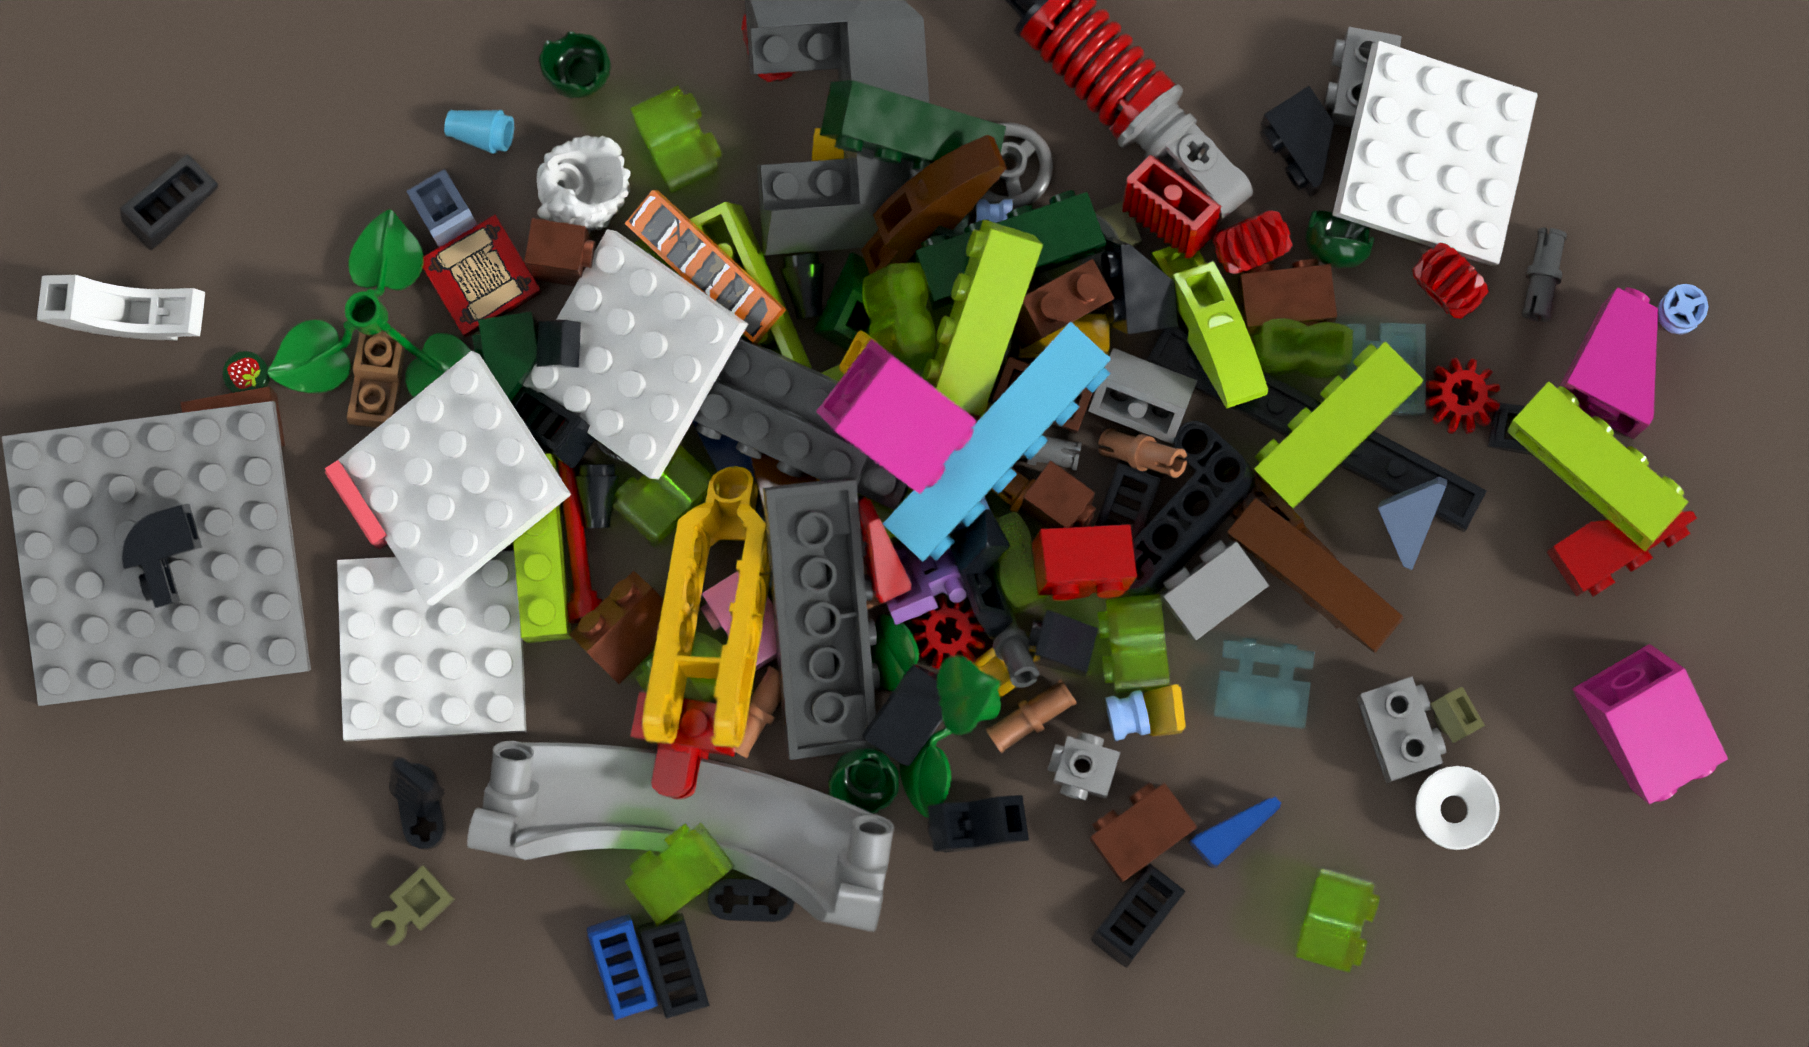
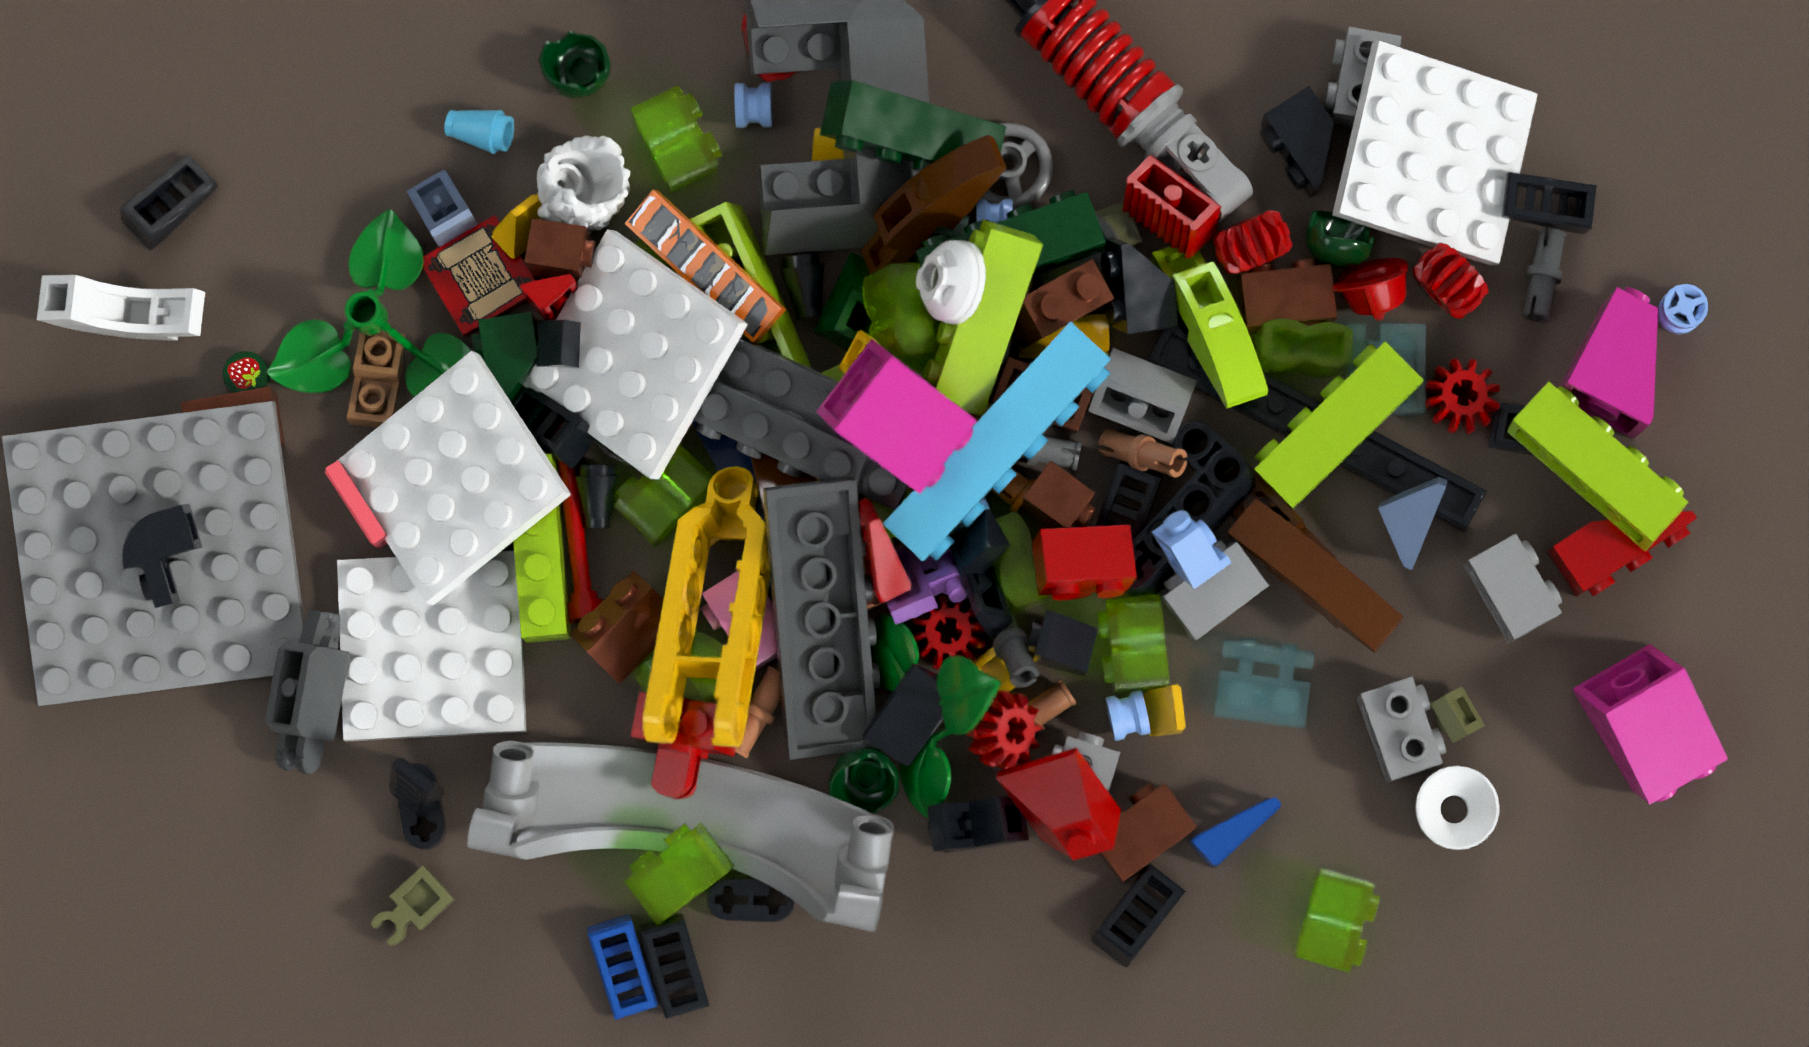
(307, 693): none -> dark grey hinge
(514, 229): none -> yellow slope
(549, 294): none -> red slope
(753, 105): none -> light blue wheel
(959, 284): none -> white piece
(1005, 731): none -> red gear
(1064, 803): none -> red slope
(1190, 548): none -> light blue brick
(1374, 286): none -> red piece
(1513, 587): none -> light grey brick
(1583, 210): none -> black slope

